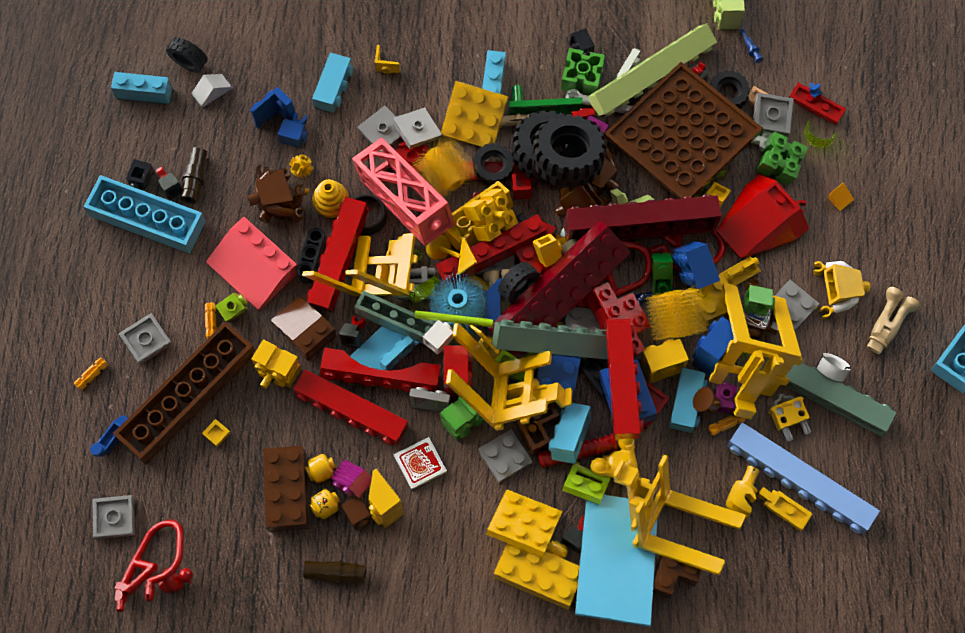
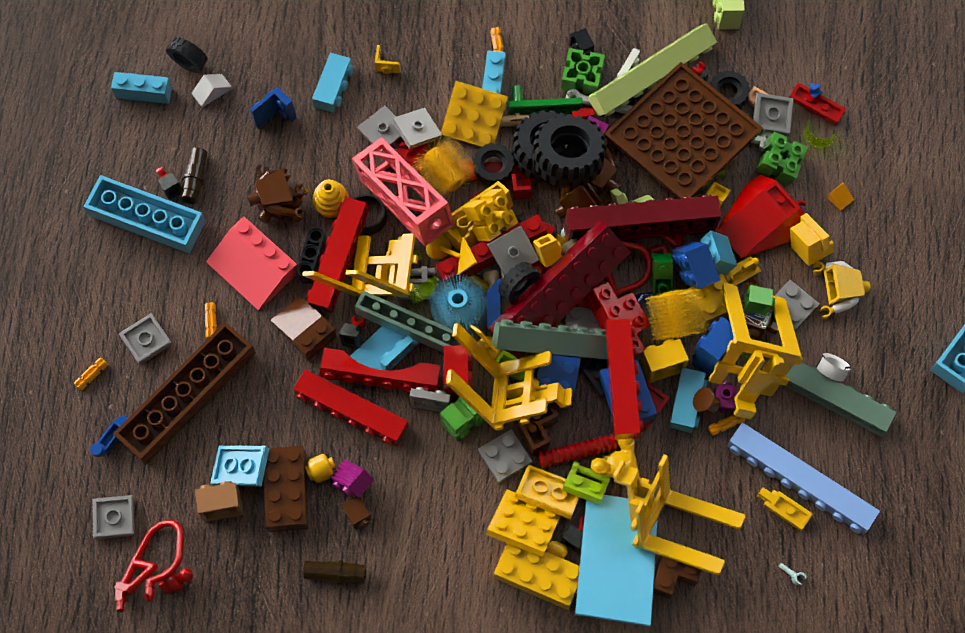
(137, 170): black brick -> none
(216, 433): yellow plate -> none
(219, 501): none -> medium nougat brick
(226, 307): lime brick -> none
(240, 465): none -> medium azure tile
(275, 364): yellow brick -> none
(293, 132): blue brick -> none
(301, 166): yellow gear -> none
(324, 504): yellow head -> none
(384, 502): yellow slope -> none
(420, 463): tile -> none
(438, 336): white brick -> none
(454, 318): lime bar -> none
(497, 39): none -> light orange axle
(512, 249): none -> light grey plate
(546, 492): none -> yellow tile
(570, 433): medium azure brick -> none
(720, 251): none -> medium azure brick
(741, 489): yellow piece -> none
(753, 50): blue piece -> none
(789, 414): yellow piece -> none
(794, 575): none -> light aqua hand
(810, 241): none -> yellow plate
(884, 330): tan piece -> none

